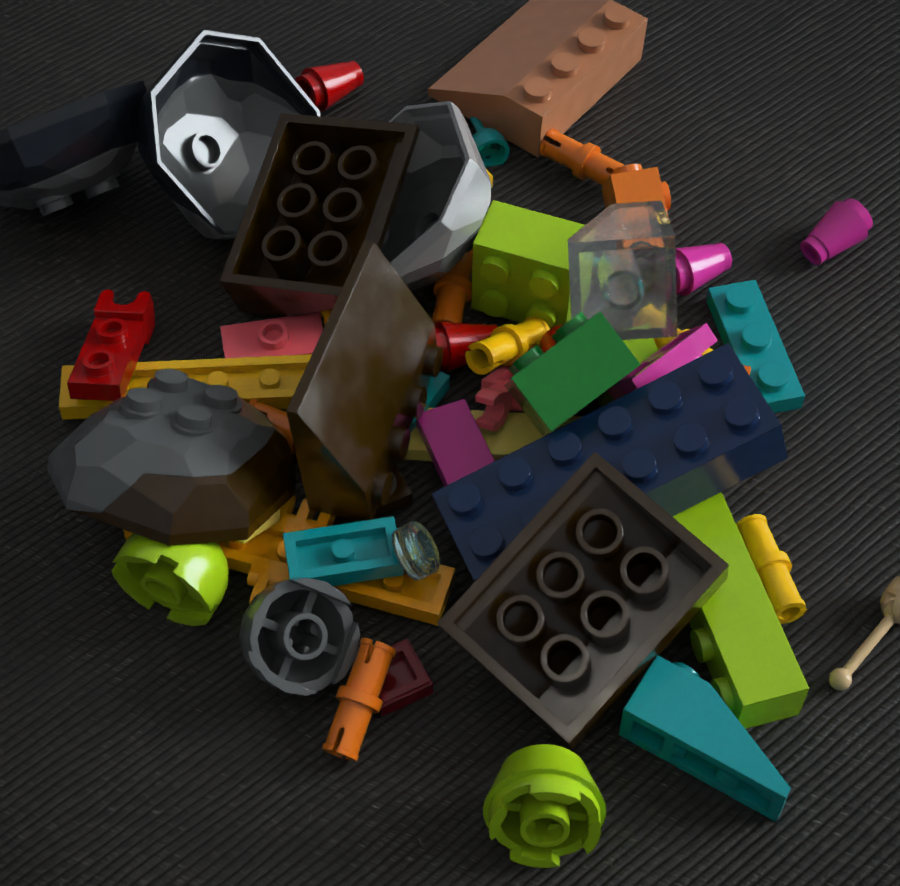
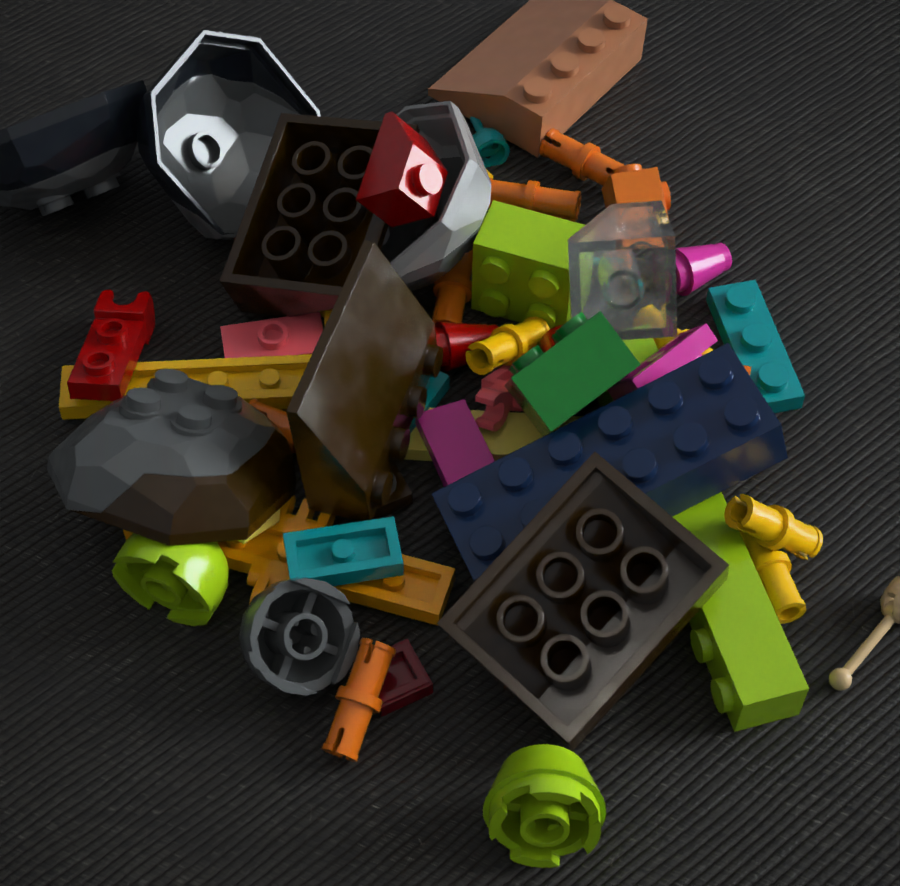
(330, 82): red cone -> none
(402, 175): none -> red slope
(415, 550): clear light blue tile -> none
(531, 196): none -> orange pin
(696, 731): teal slope -> none
(773, 527): none -> yellow pin
(838, 230): dark pink cone -> none

